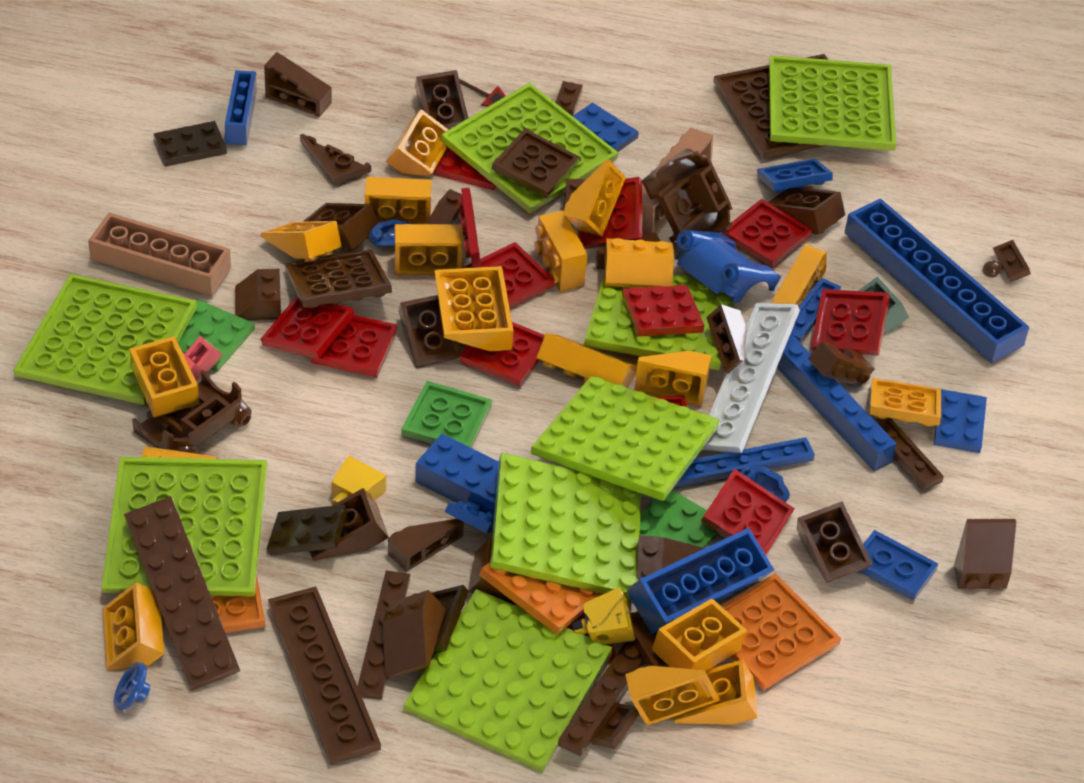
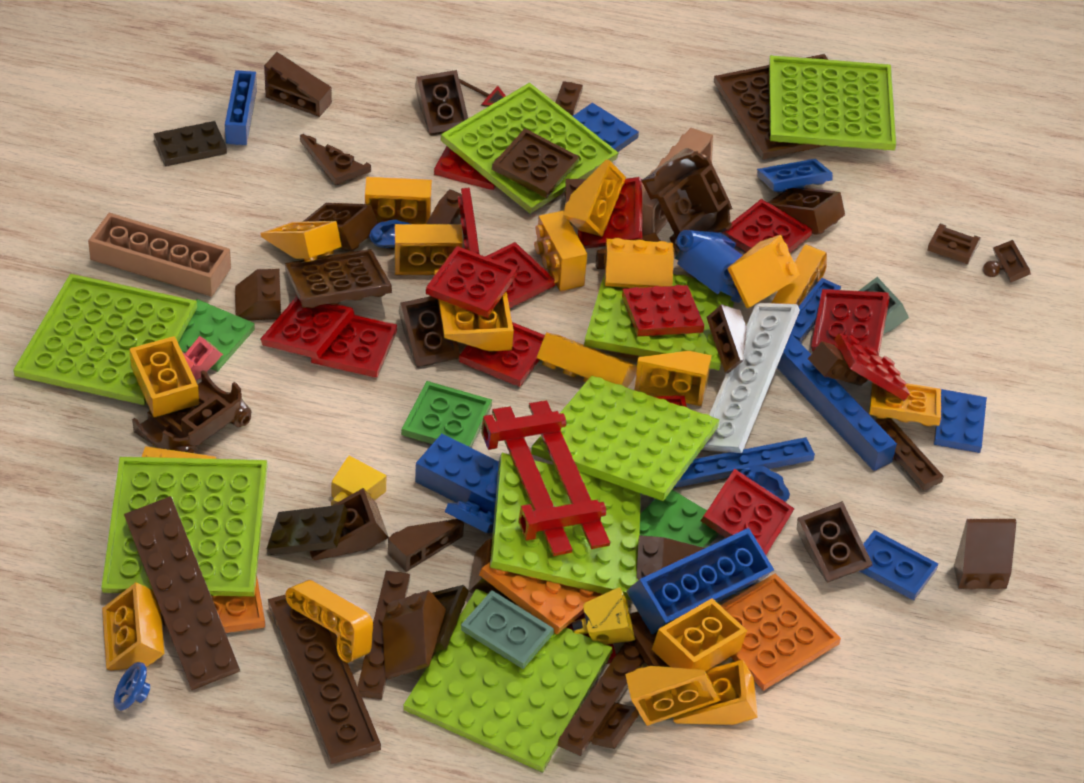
(336, 614): none -> light orange beam
(418, 146): light orange slope -> none
(471, 281): none -> red plate
(507, 629): none -> sand green plate
(545, 515): none -> red fence
(763, 270): none -> light orange slope
(872, 366): none -> red plate
(936, 280): blue brick -> none
(953, 244): none -> reddish brown plate

